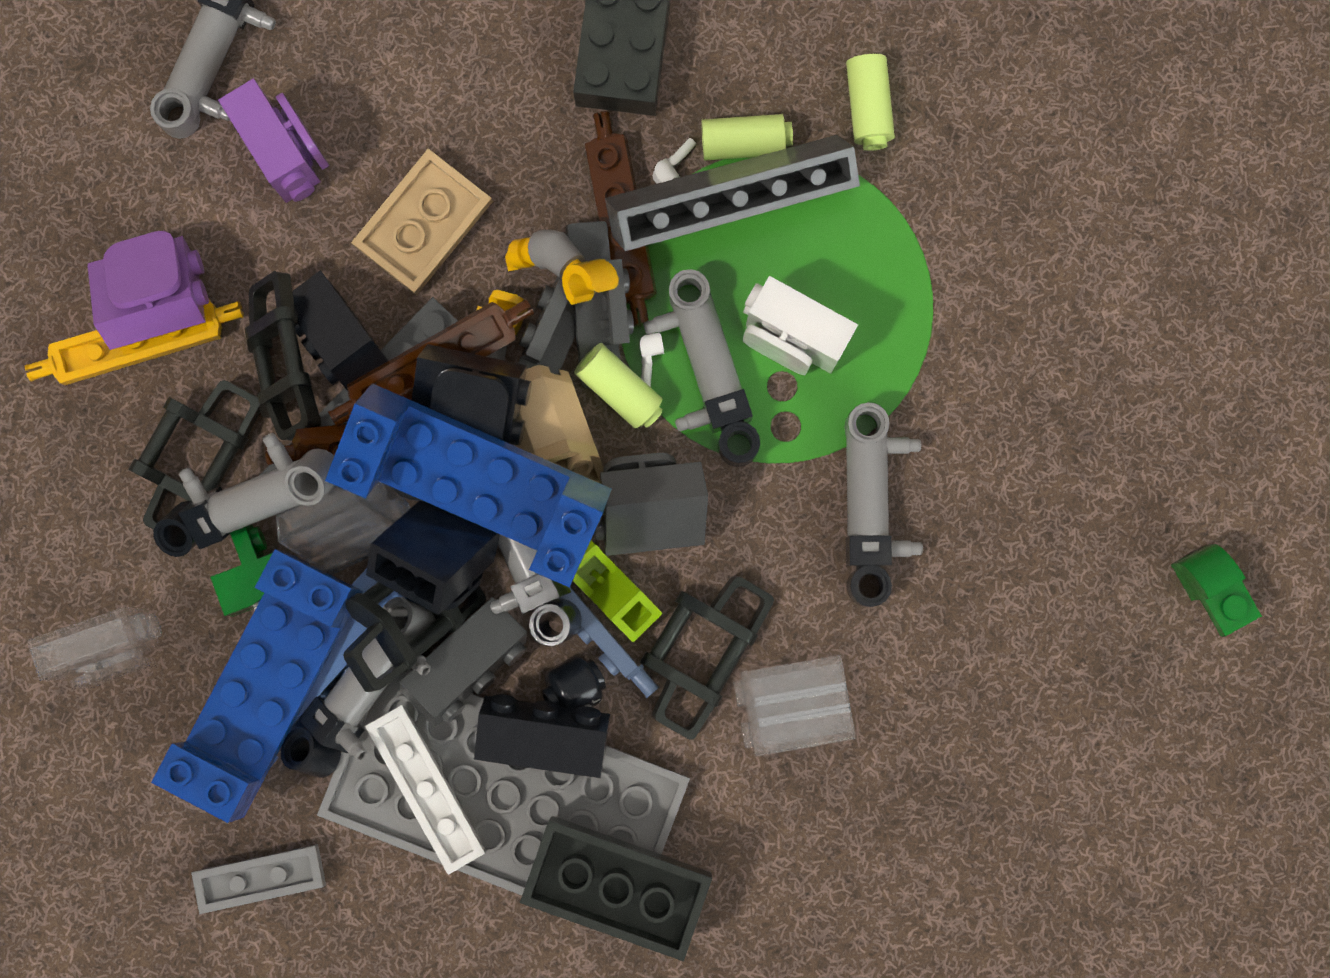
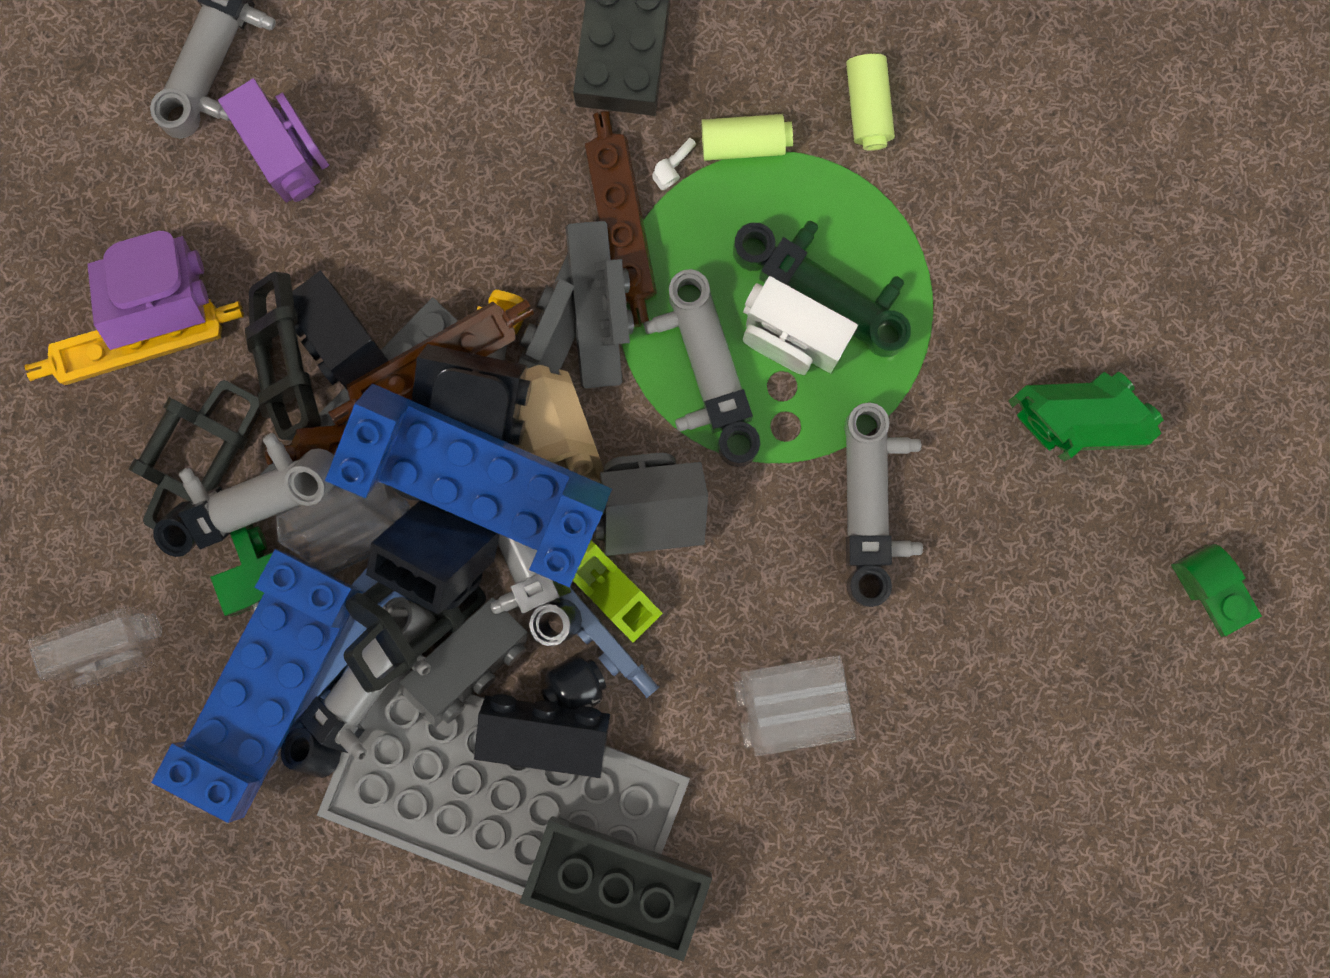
(258, 879): light grey plate -> none
(422, 221): tan plate -> none
(426, 789): white plate -> none
(559, 255): piece -> none
(619, 386): yellowish green brick -> none
(650, 346): white hand -> none
(726, 665): pearl dark grey bar -> none
(732, 192): dark grey brick -> none
(792, 267): none -> dark green piece
(1088, 415): none -> green brick

